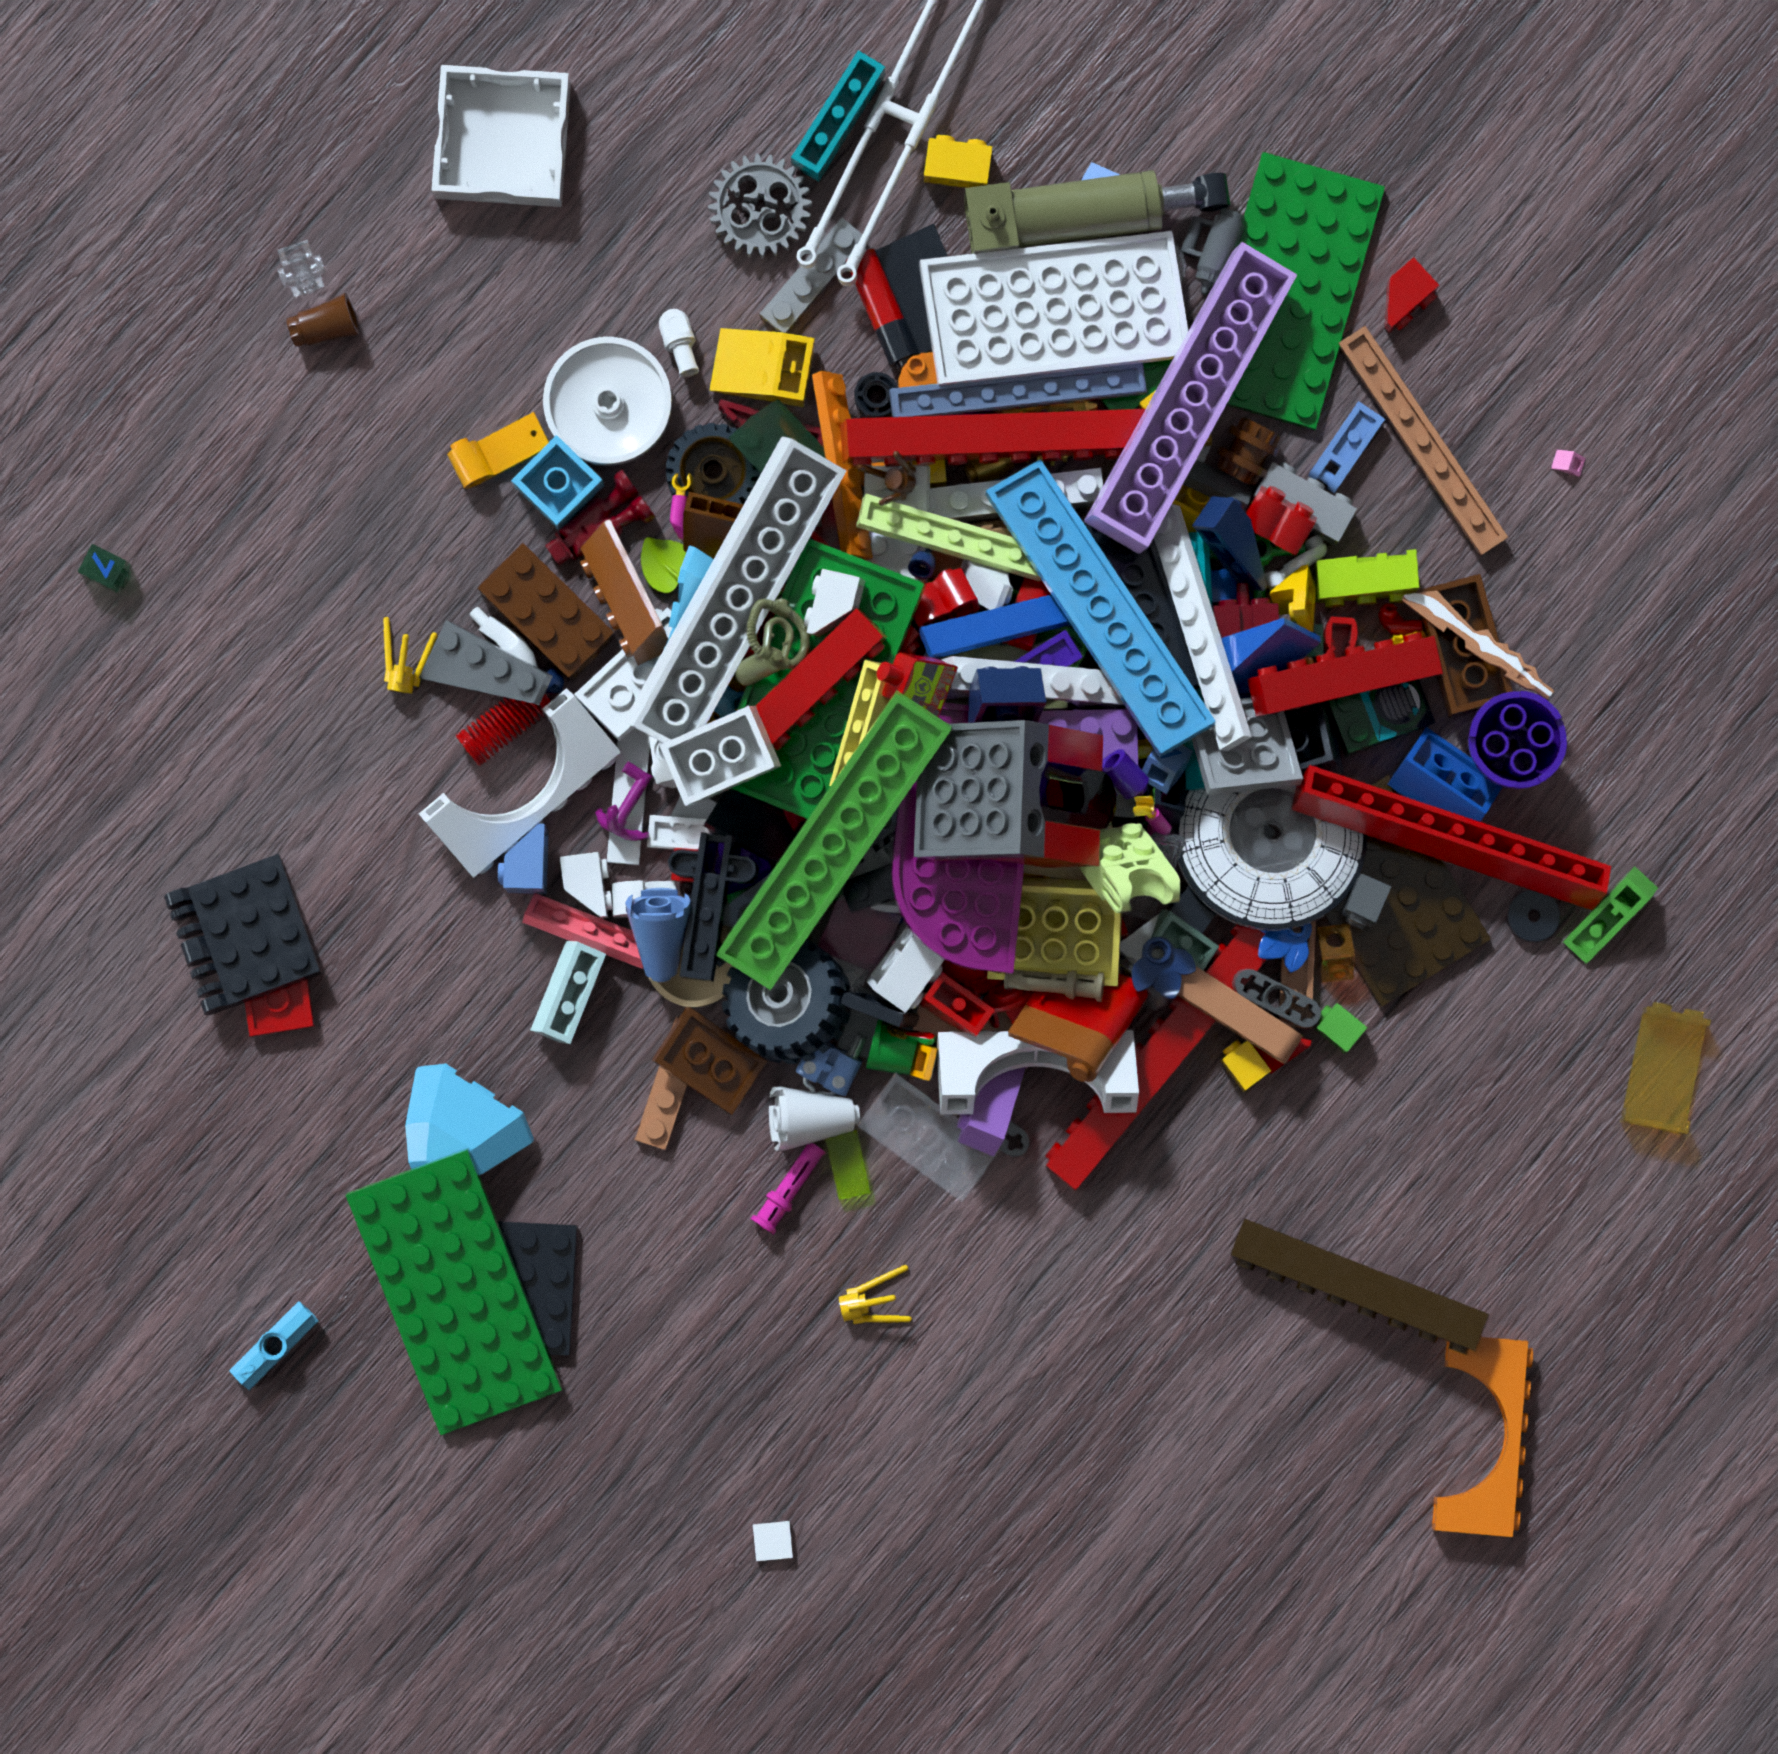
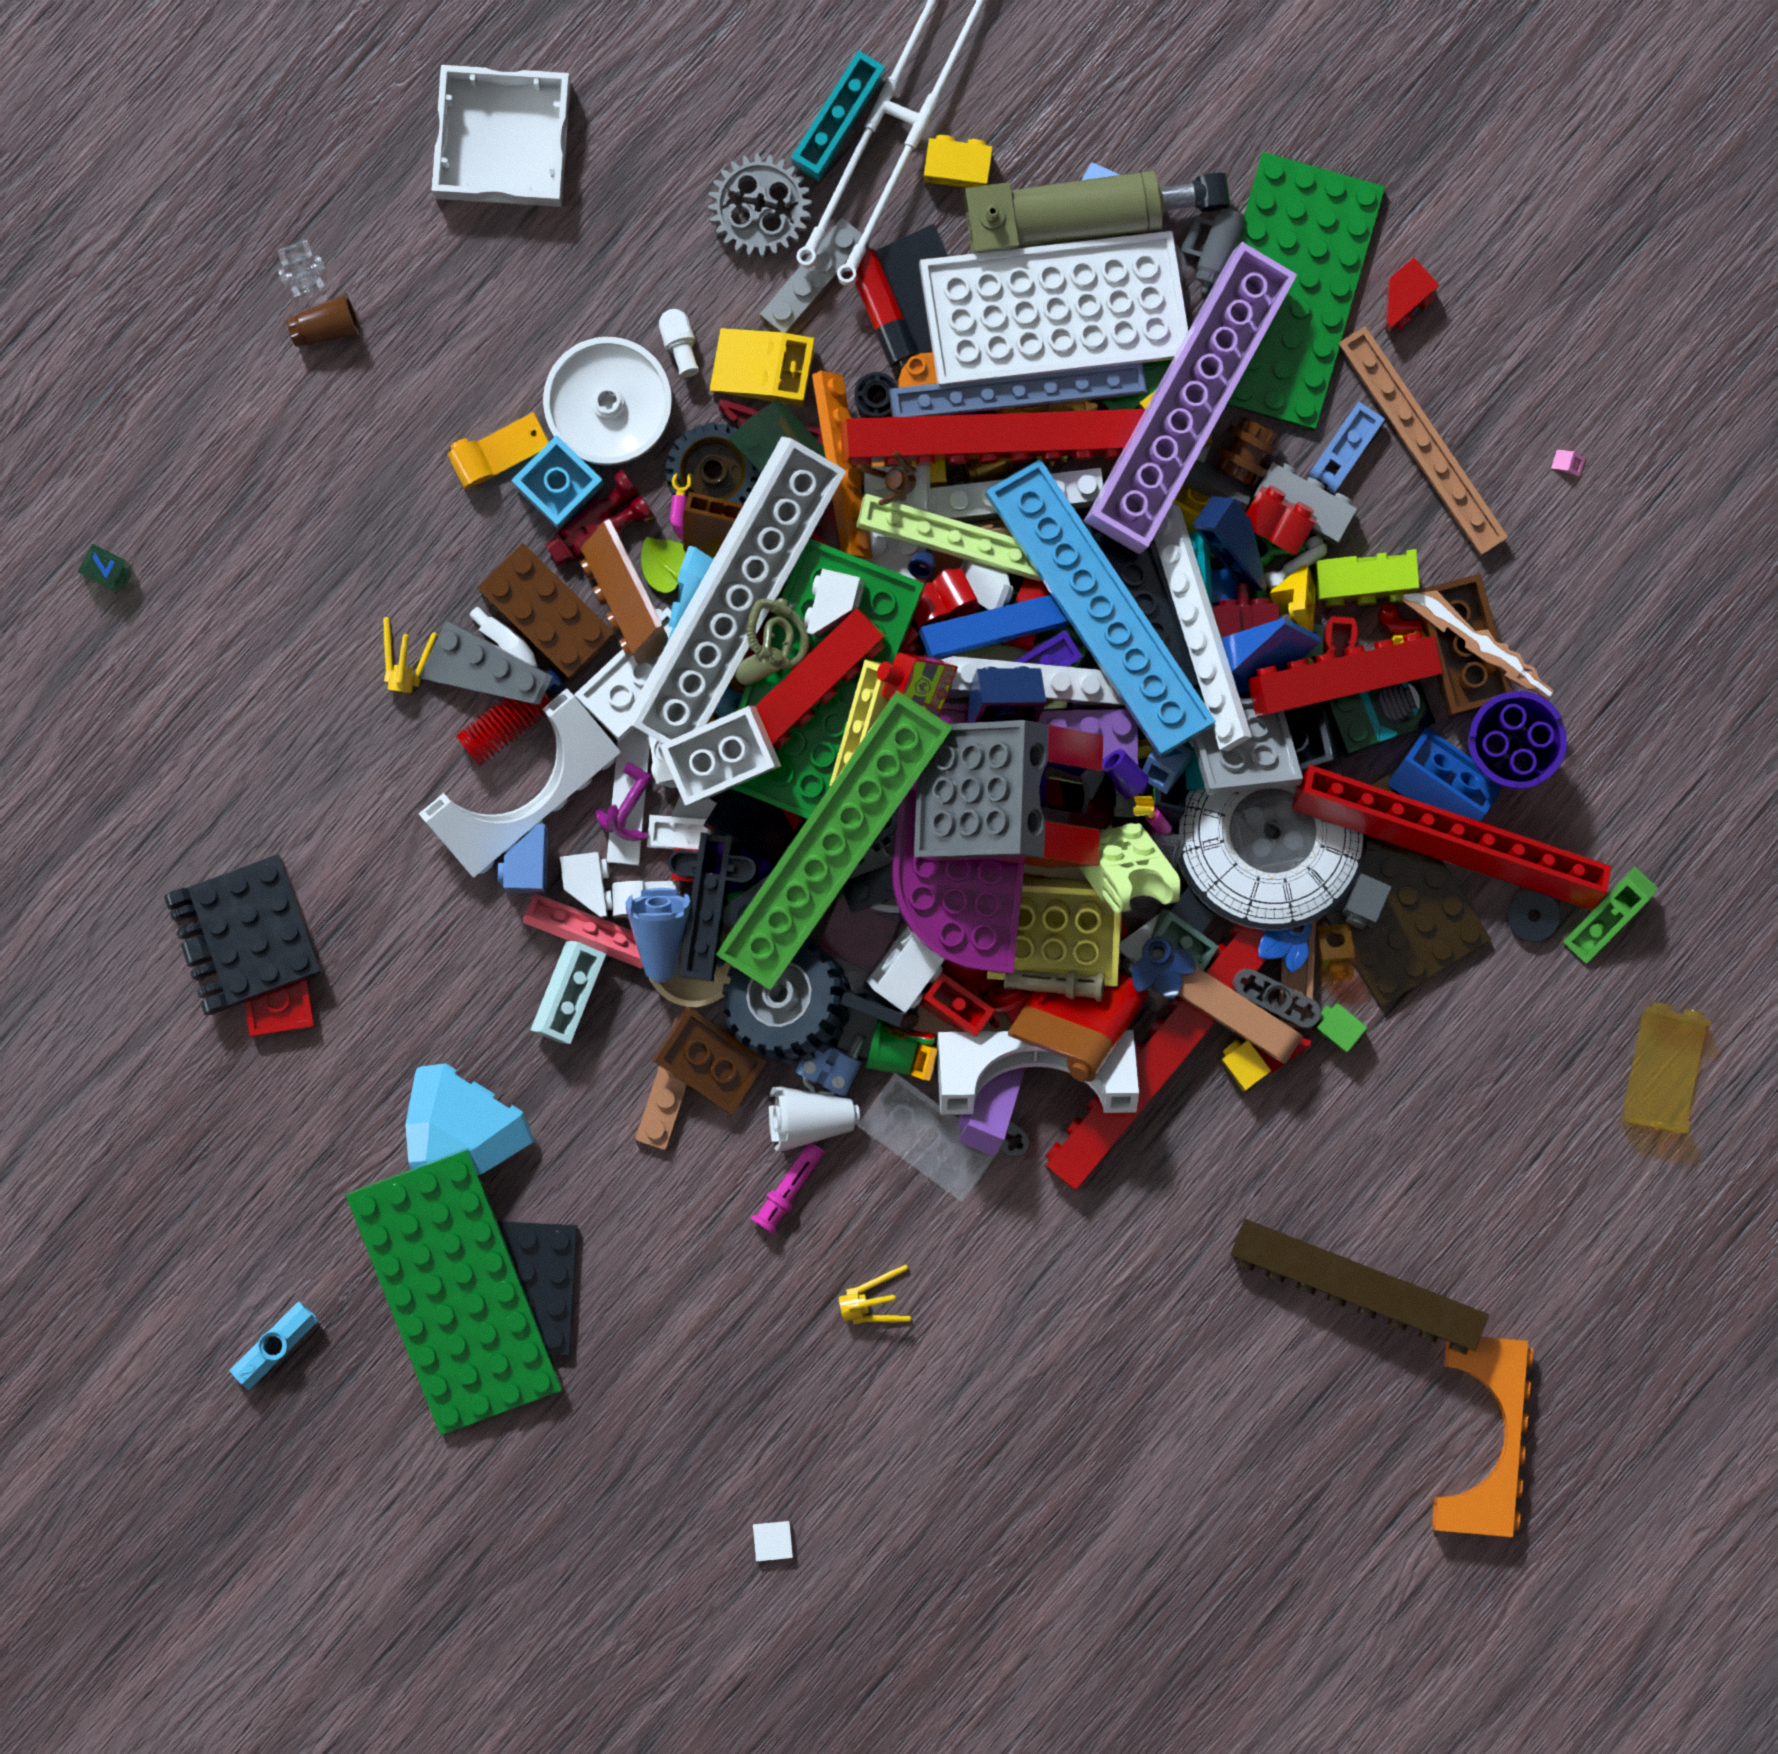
(848, 1165): clear neon green tile -> none

